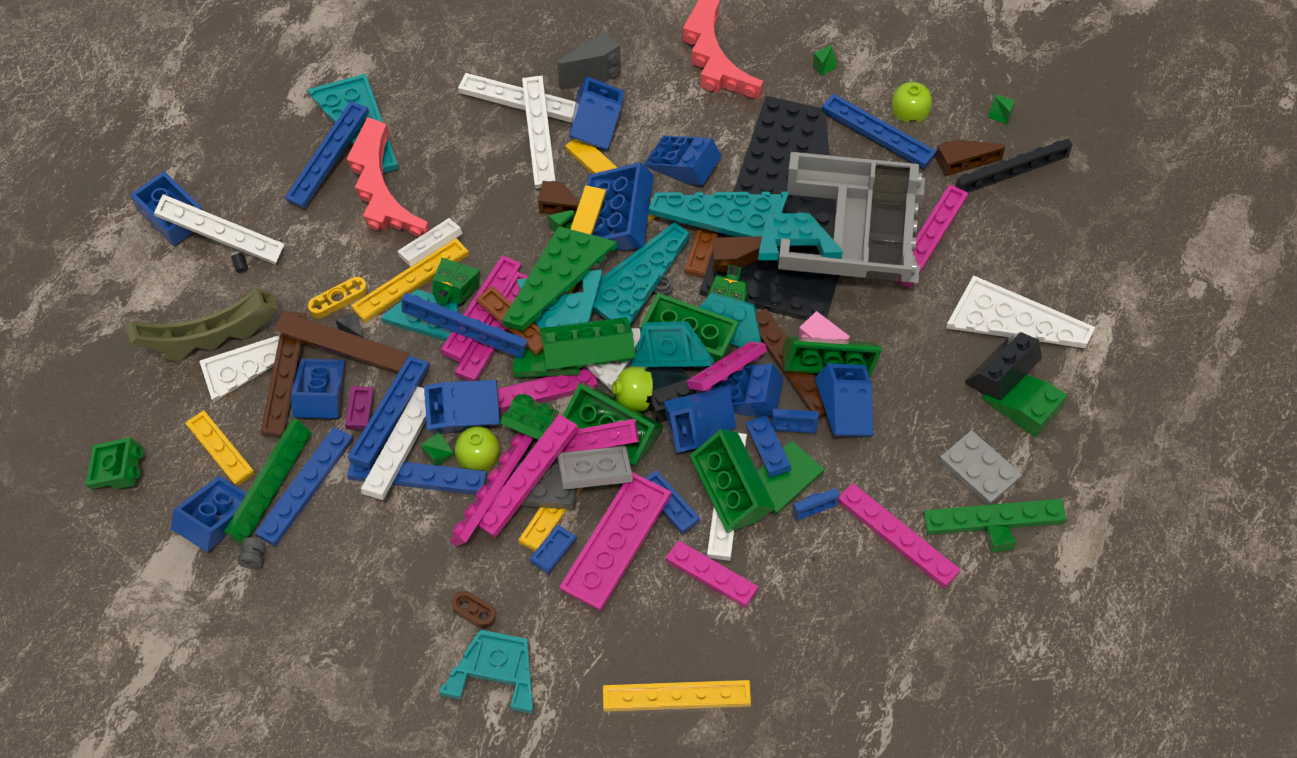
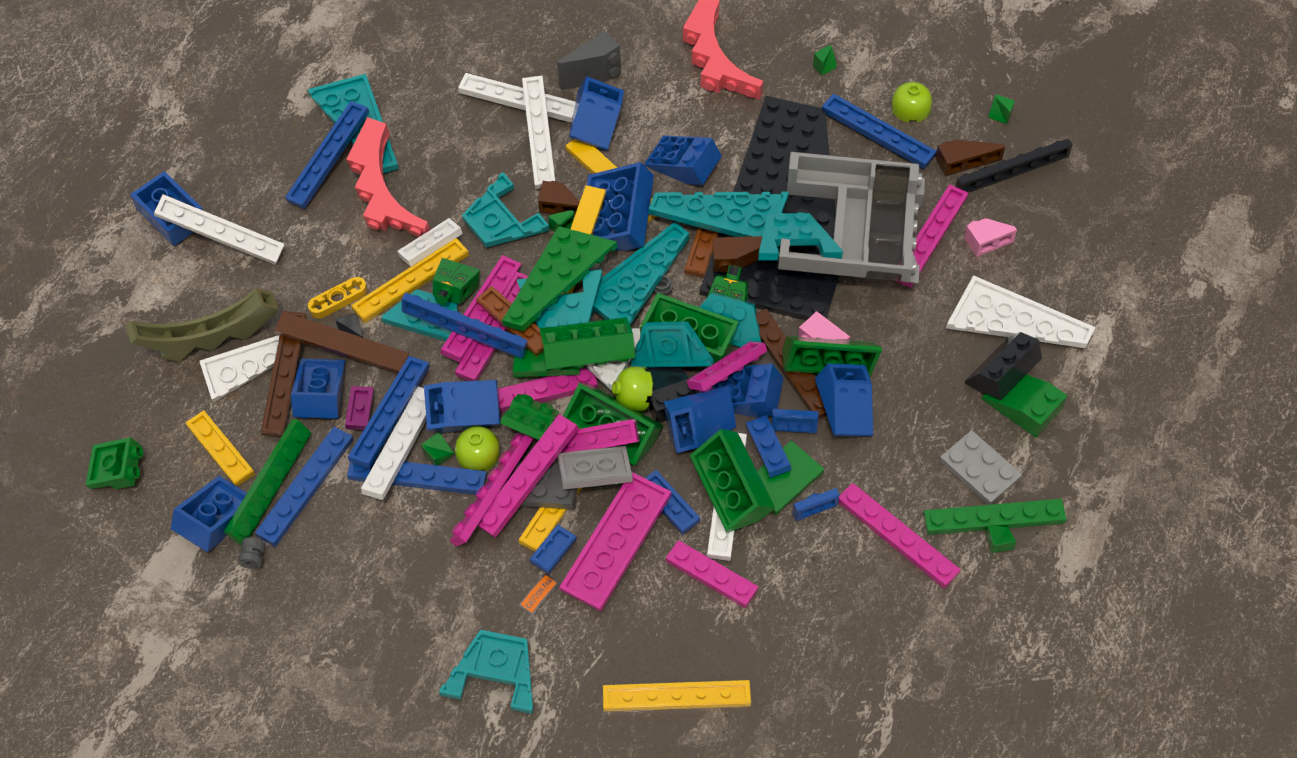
(239, 262): black piece -> none
(474, 610): reddish brown plate -> none
(494, 222): none -> teal wing
(538, 594): none -> orange sticker
(988, 235): none -> bright pink slope

